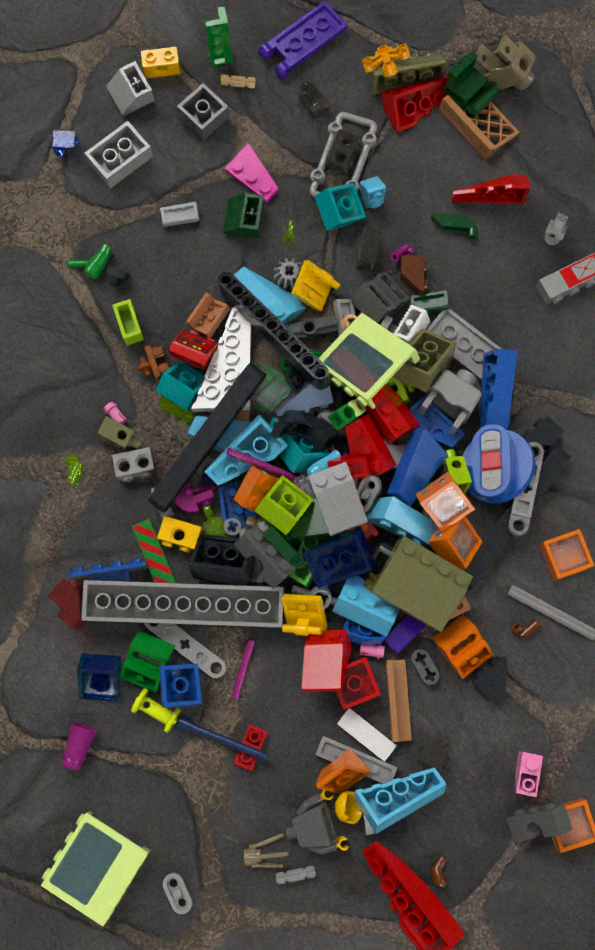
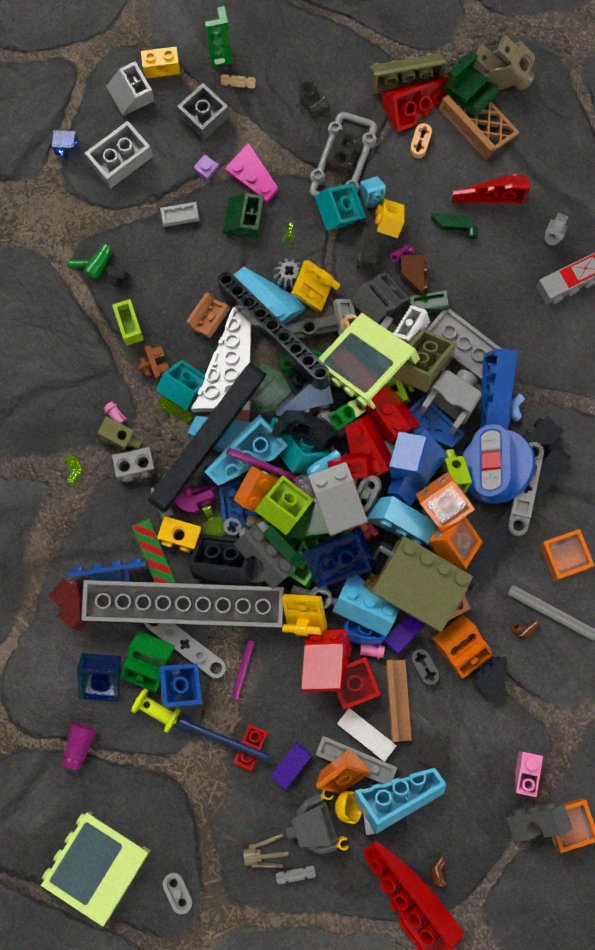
(193, 349): red piece -> none
(206, 167): none -> medium lavender plate
(291, 765): none -> dark purple slope
(304, 38): dark purple hinge -> none
(384, 55): light orange plant -> none
(389, 217): none -> yellow brick
(407, 455): none -> slope
(424, 141): none -> light nougat beam
(515, 413): none -> light blue arm

